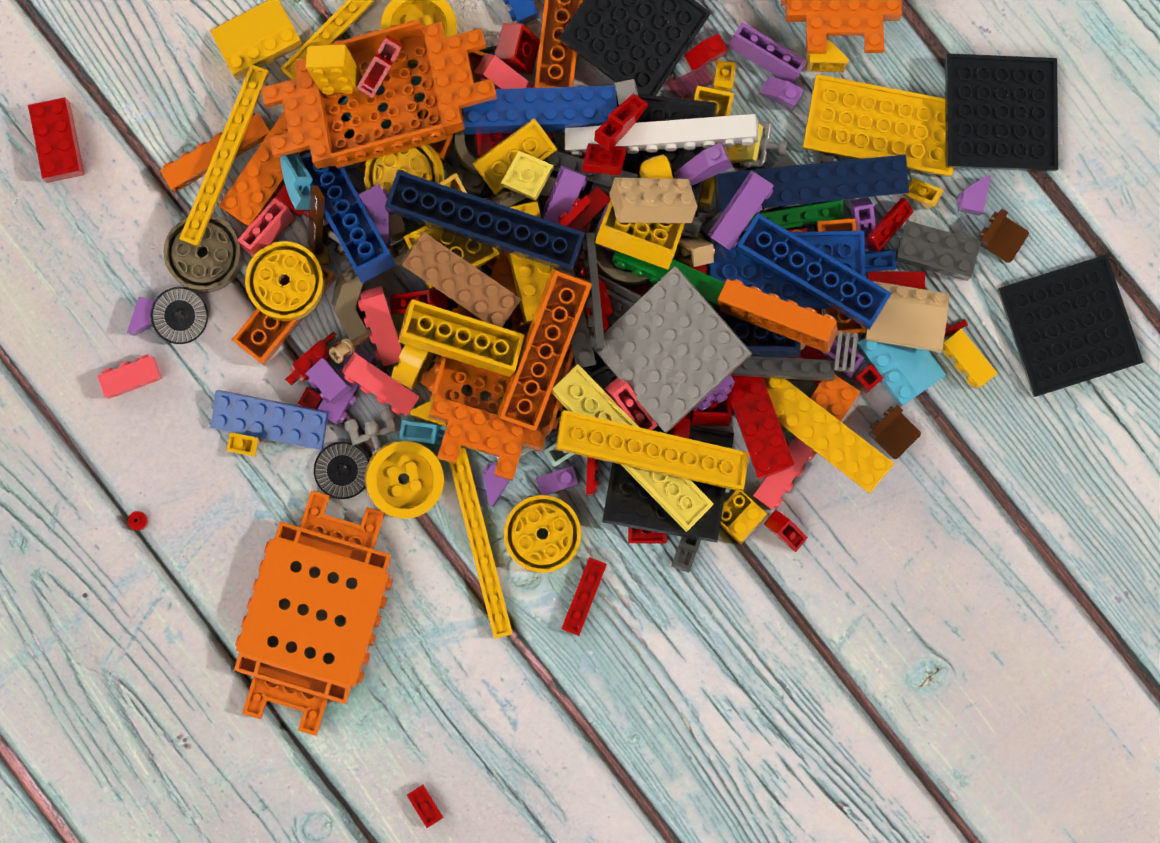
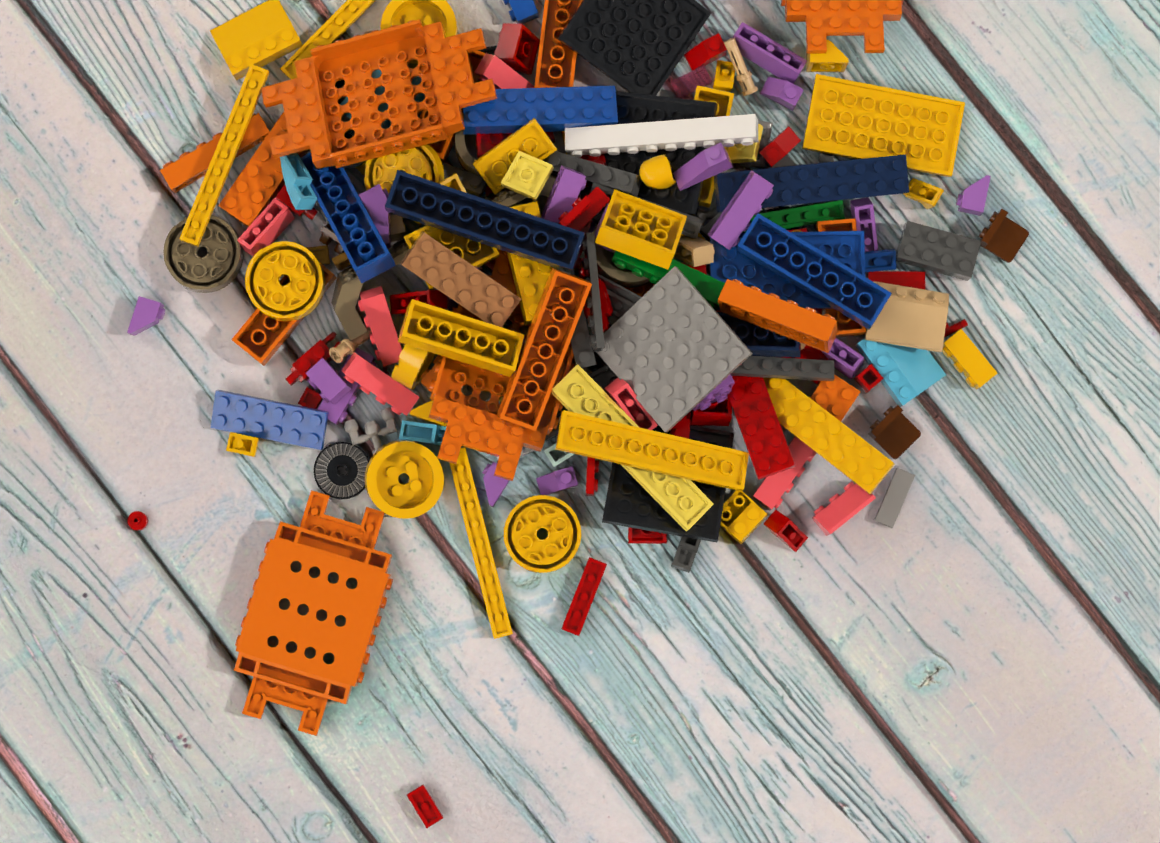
(56, 140): red brick -> none
(129, 376): coral brick -> none
(165, 321): piece -> none
(316, 218): reddish brown tile -> none
(333, 69): yellow brick -> none
(341, 261): none -> pearl gold tile
(379, 66): red slope -> none
(603, 161): red plate -> none
(620, 122): red slope -> none
(625, 89): light grey brick -> none
(653, 200): tan brick -> none
(743, 75): none -> tan pin
(780, 146): none -> red slope
(838, 352): light grey tile -> none
(842, 508): none -> coral slope
(889, 224): red tile -> none
(894, 497): none -> light grey tile
(1001, 112): black plate -> none
(1070, 325): black plate -> none

